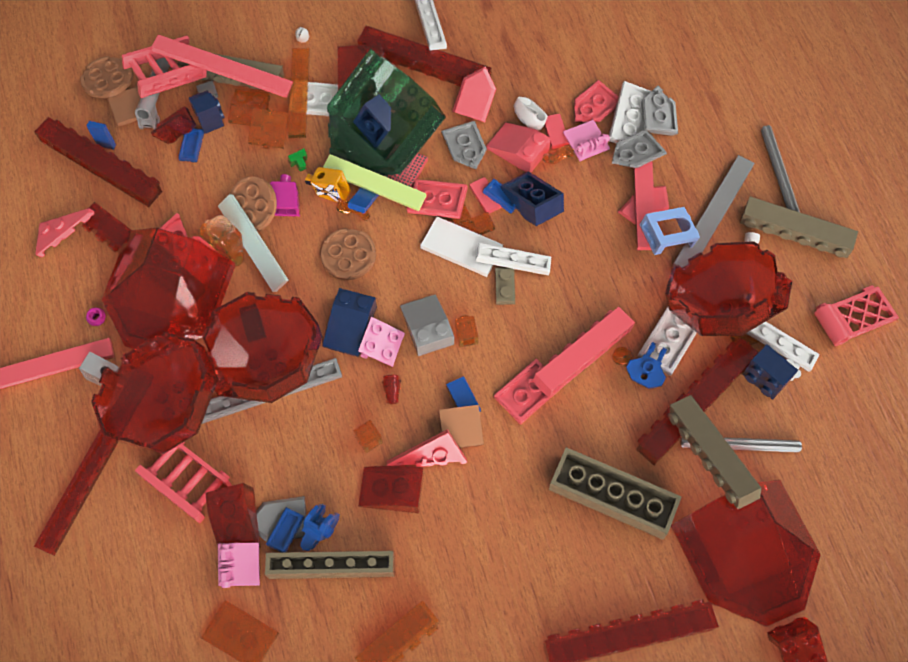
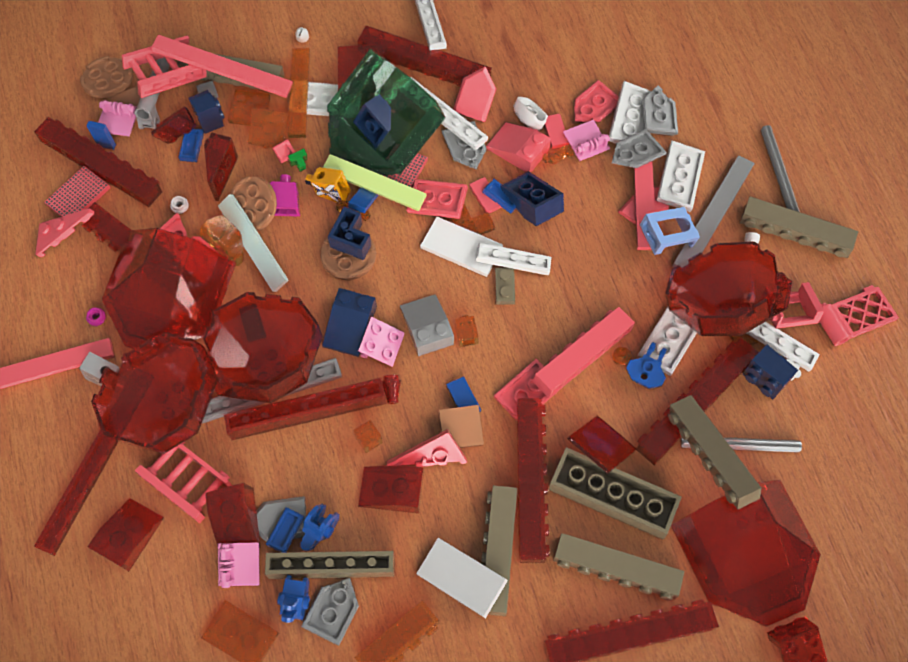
(77, 193): none -> coral tile
(118, 117): none -> bright pink hinge
(126, 534): none -> clear red slope
(179, 200): none -> white plate
(220, 161): none -> clear red slope
(283, 150): none -> coral tile
(294, 599): none -> blue hinge
(304, 409): none -> clear red brick
(332, 611): none -> light grey tile
(346, 234): none -> dark blue brick
(459, 125): none -> white tile
(462, 577): none -> white tile
(500, 539): none -> dark tan brick
(531, 481): none -> clear red brick
(602, 444): none -> clear red piece
(619, 566): none -> dark tan brick
(680, 176): none -> white tile
(810, 305): none -> coral panel

